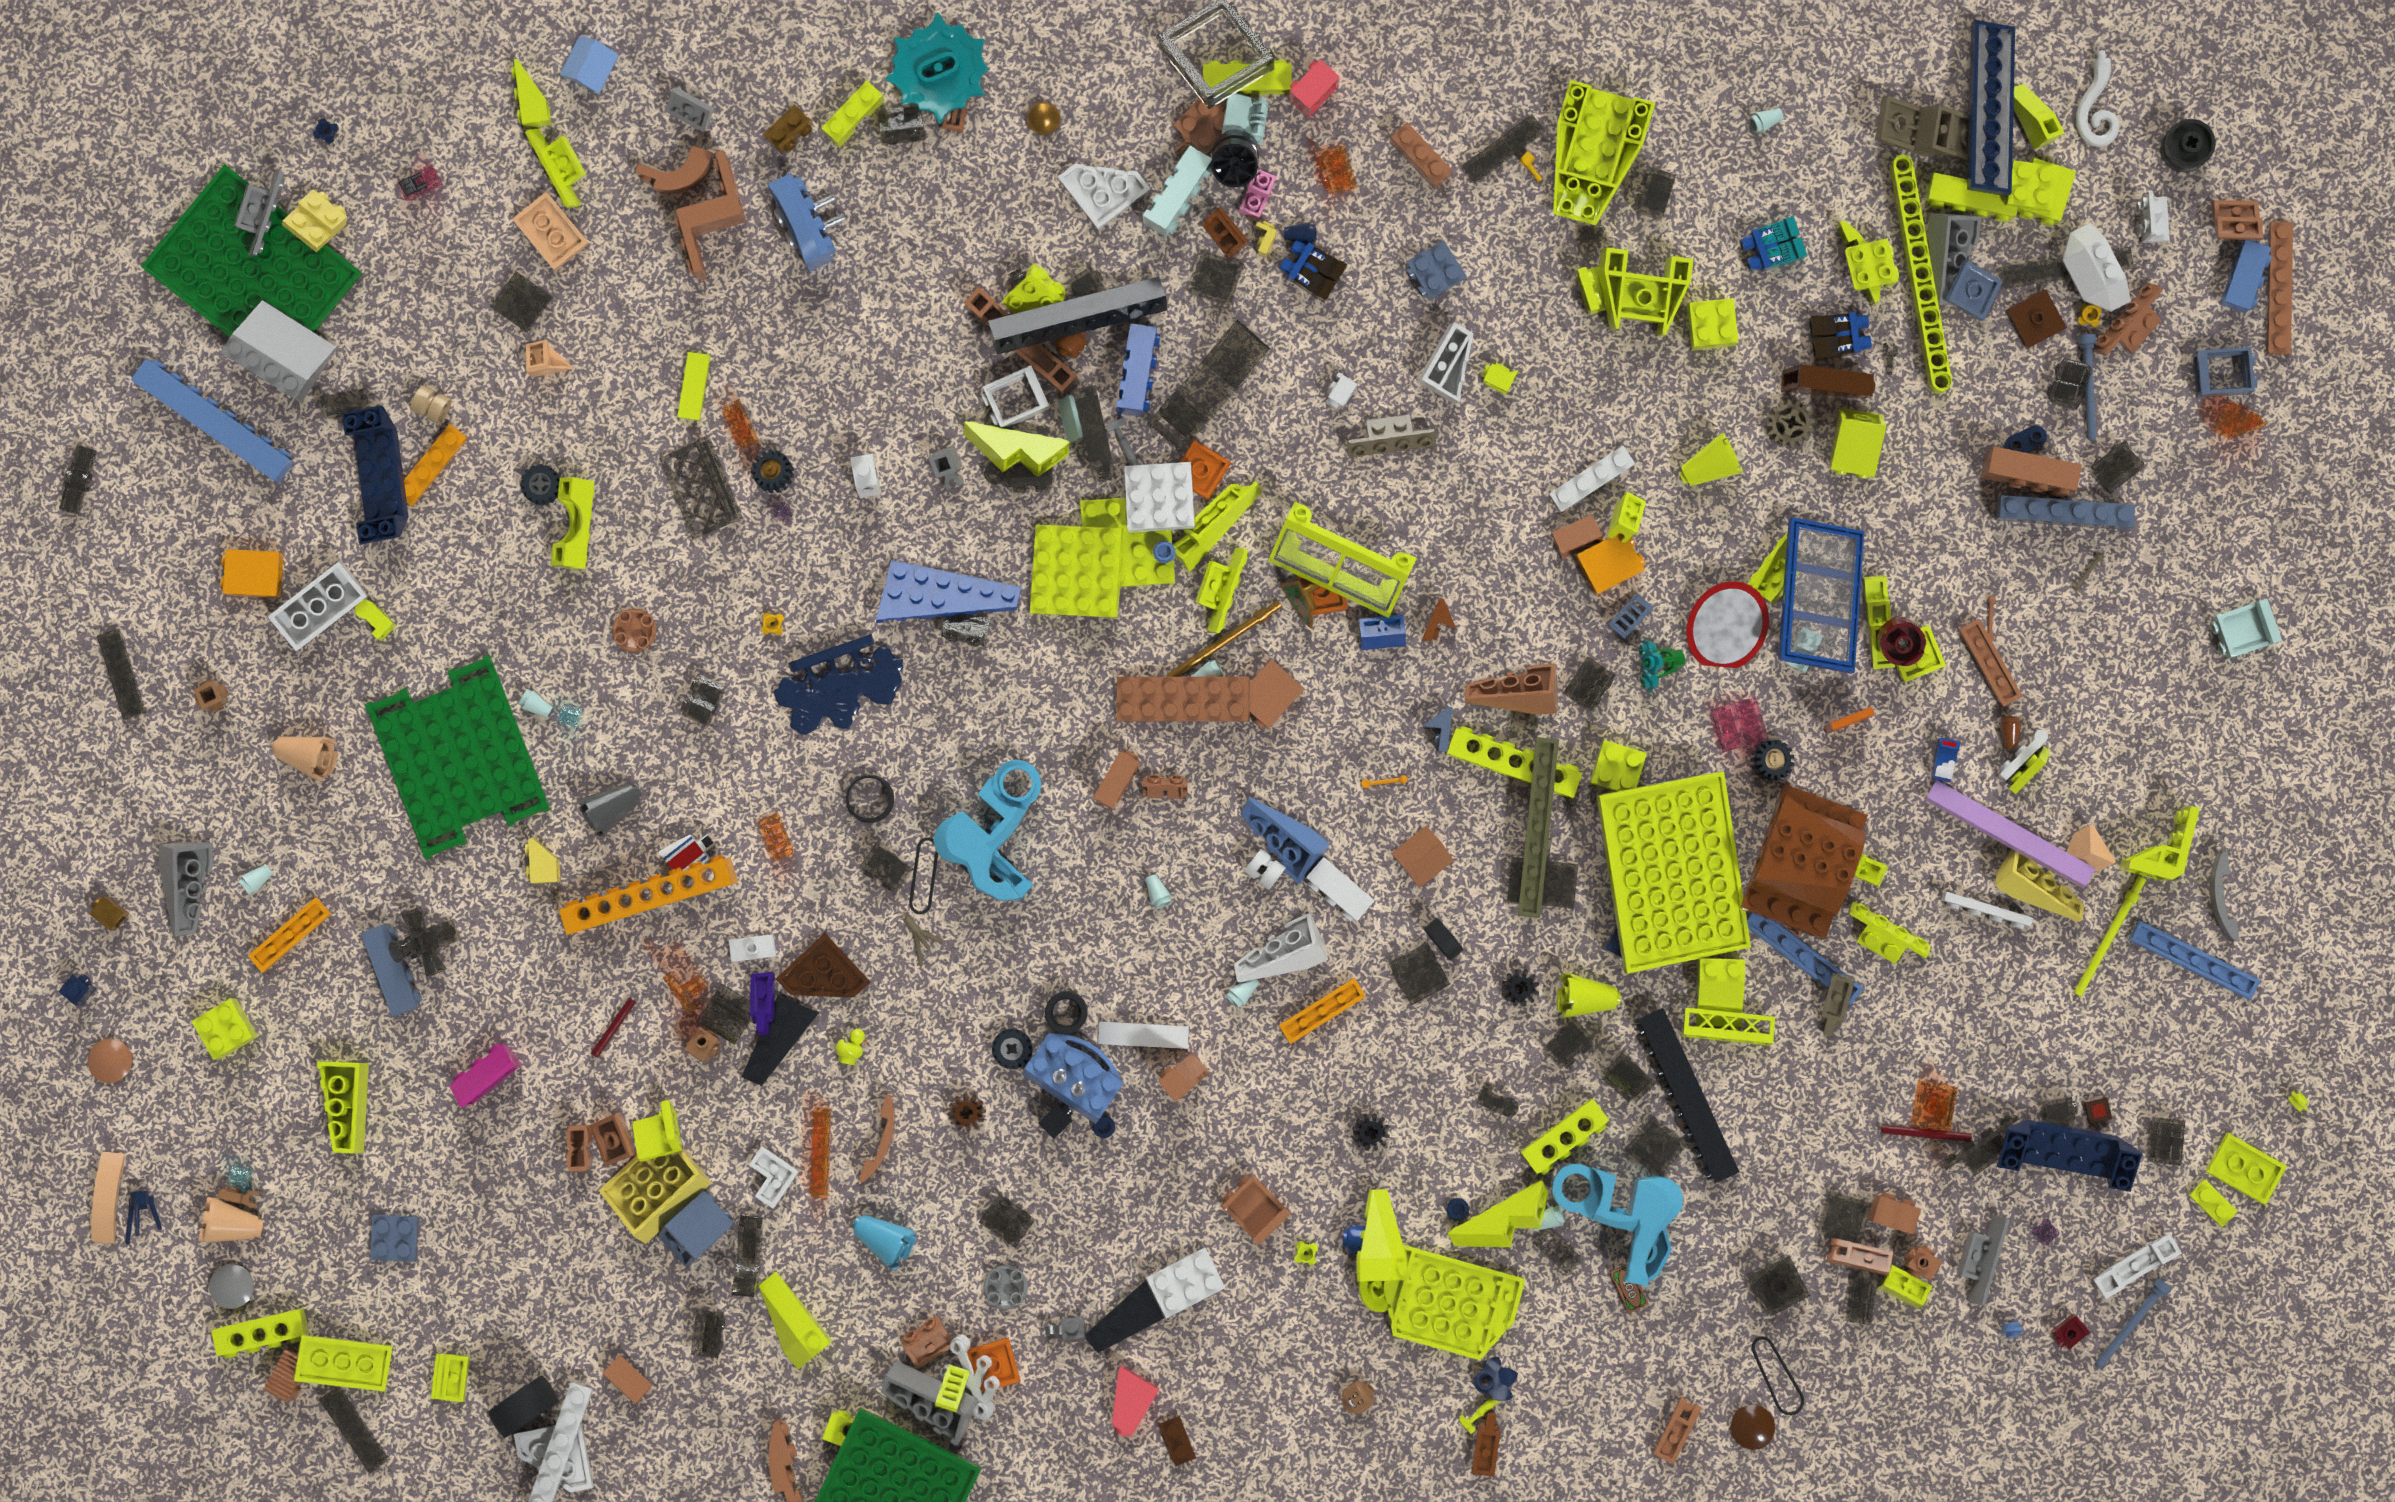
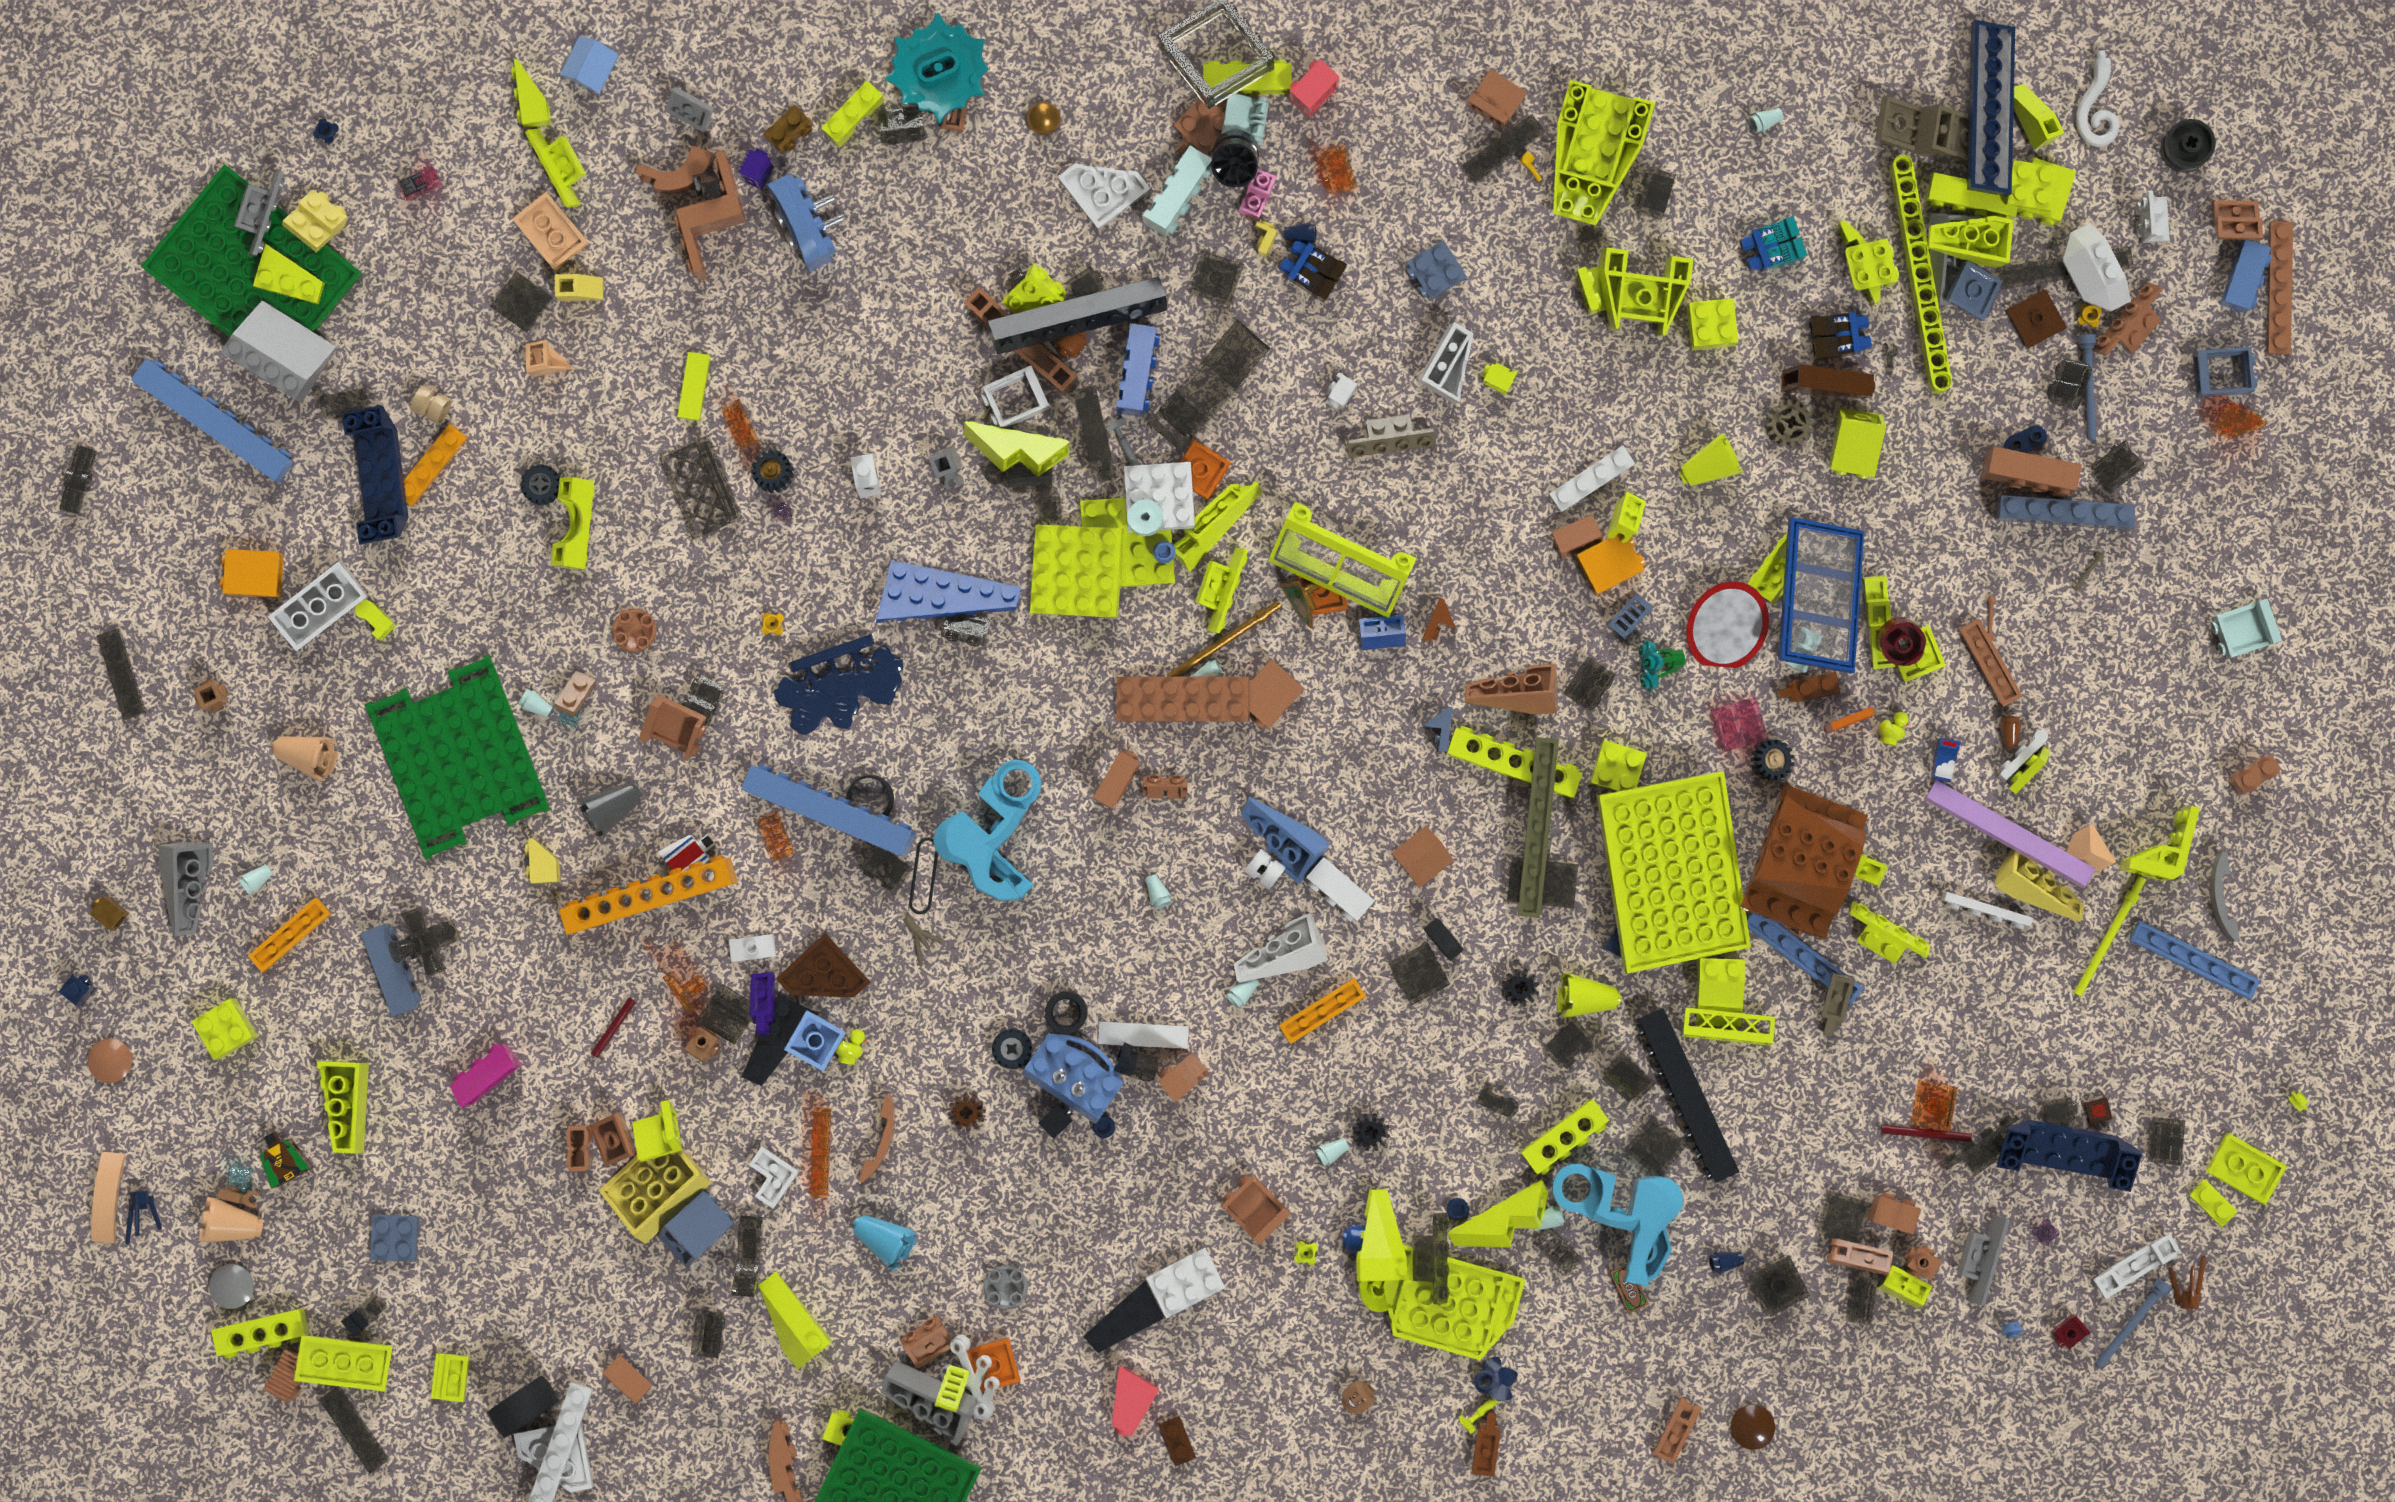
(283, 1160): none -> torso
(286, 278): none -> neon yellow wing
(364, 1315): none -> leg
(574, 693): none -> plate
(578, 287): none -> light yellow slope
(674, 726): none -> nougat panel
(707, 185): none -> clear smoke leg
(756, 168): none -> dark purple brick
(815, 1040): none -> light blue slope
(829, 811): none -> medium blue brick
(1007, 1220): clear smoke bracket -> none
(1049, 508): none -> clear smoke slope
(1070, 419): light aqua slope -> none
(1070, 1330): flat silver plate -> none
(1135, 1064): none -> leg
(1148, 527): none -> light aqua piece
(1225, 233): dark orange hinge -> none
(1331, 1151): none -> light aqua cone
(1366, 783): light orange hinge -> none
(1421, 156): nougat brick -> none
(1431, 1258): none -> clear smoke bracket
(1496, 99): none -> nougat bracket
(1725, 1261): none -> dark blue cone
(1767, 1381): black piece -> none
(1810, 688): none -> dark orange hinge
(1891, 732): none -> neon yellow animal
(1977, 240): none -> neon yellow wedge
(2190, 1297): none -> dark orange plant
(2258, 771): none -> nougat brick

